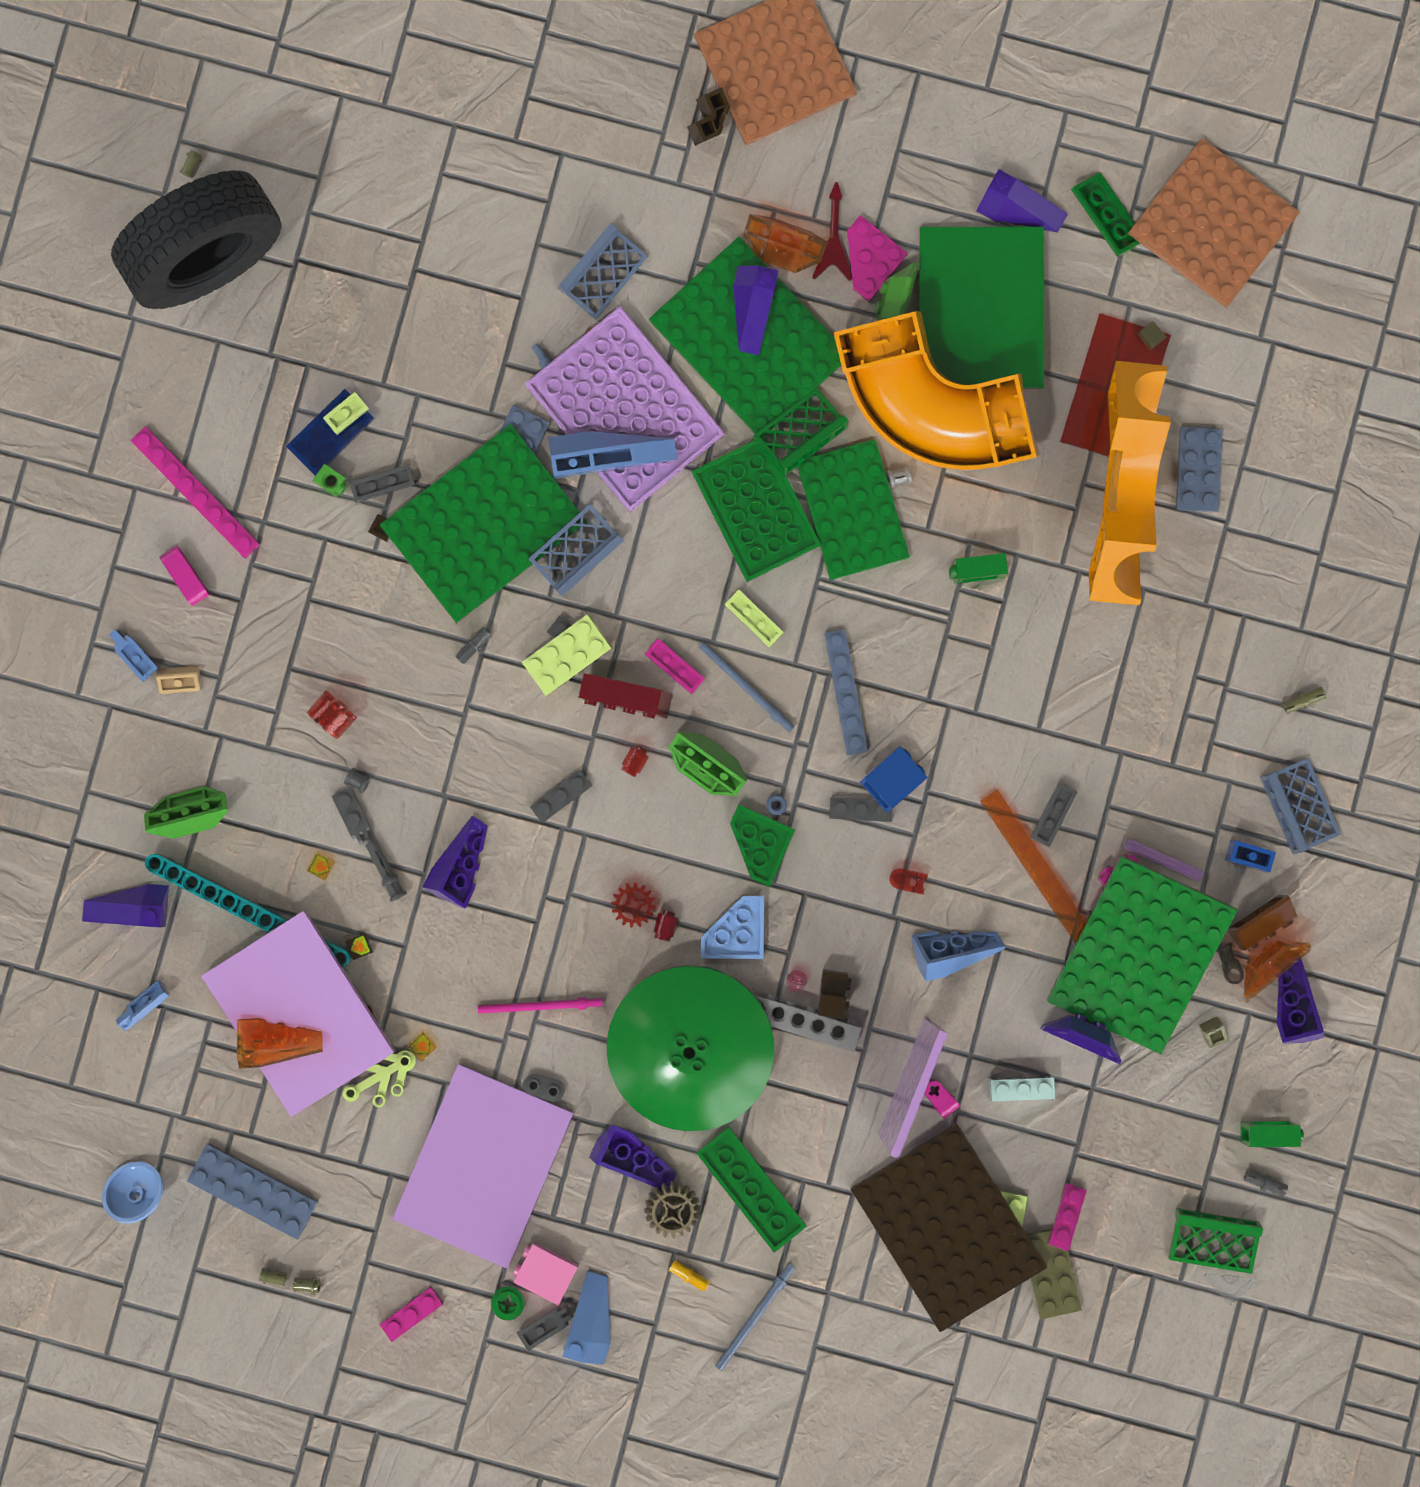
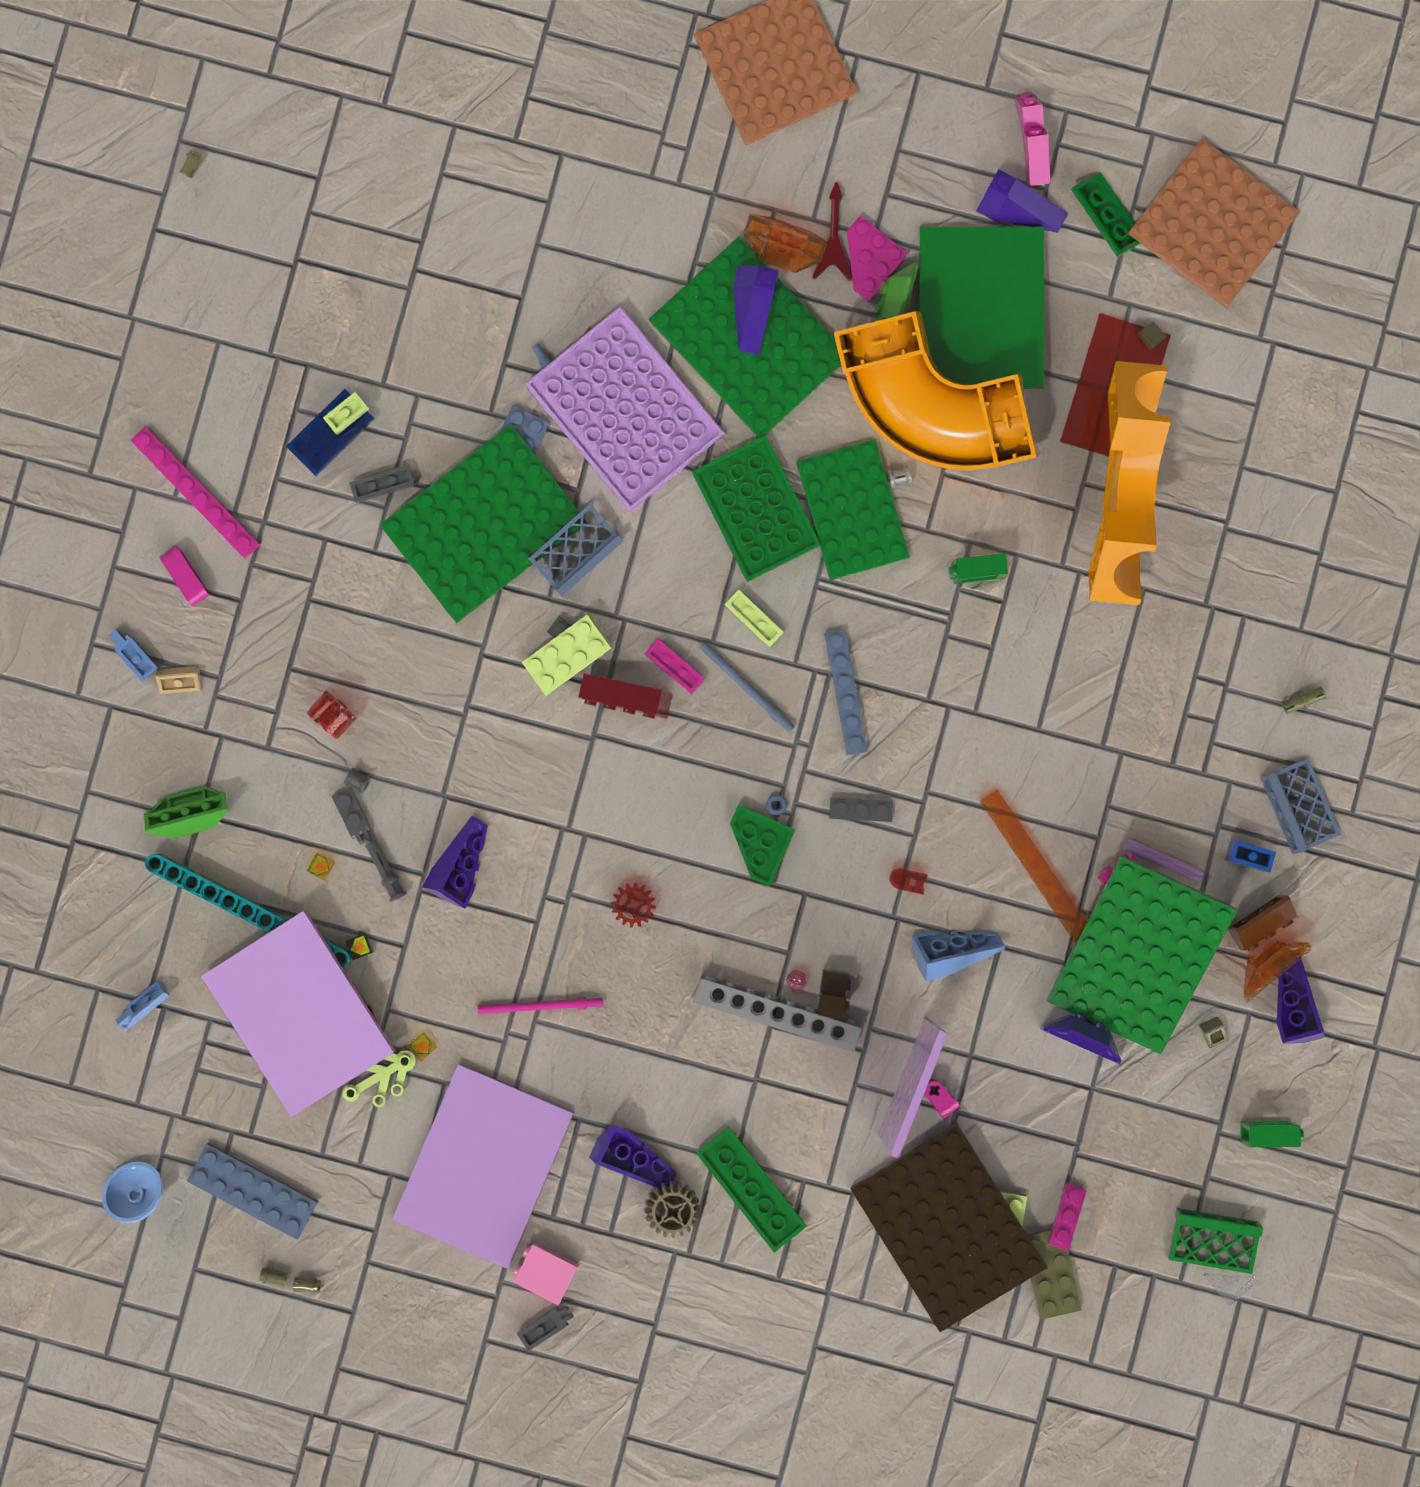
(134, 907): dark purple wedge -> none
(196, 239): black tyre -> none
(270, 1043): clear orange wedge -> none
(322, 478): bright green brick -> none
(376, 529): dark brown tile -> none
(411, 1314): dark pink plate -> none
(473, 646): dark grey axle -> none
(500, 1309): green gear -> none
(543, 1088): dark grey plate -> none
(561, 796): dark grey plate -> none
(589, 259): sand blue fence -> none
(589, 1331): medium blue wedge -> none
(602, 451): medium blue wedge -> none
(634, 761): clear red brick -> none
(665, 925): dark red brick -> none
(689, 1275): yellow axle -> none
(698, 1011): green dish -> none
(707, 764): bright green wedge -> none
(714, 110): dark brown brick -> none
(738, 932): light blue plate -> none
(778, 1283): sand blue bar -> none
(811, 445): green fence -> none
(894, 779): blue brick -> none
(1021, 1088): light aqua brick -> none
(1034, 138): none -> arch
(1053, 814): dark grey plate -> none
(1198, 469): sand blue plate -> none
(1229, 962): clear smoke connector -> none
(1265, 1182): dark grey pin -> none

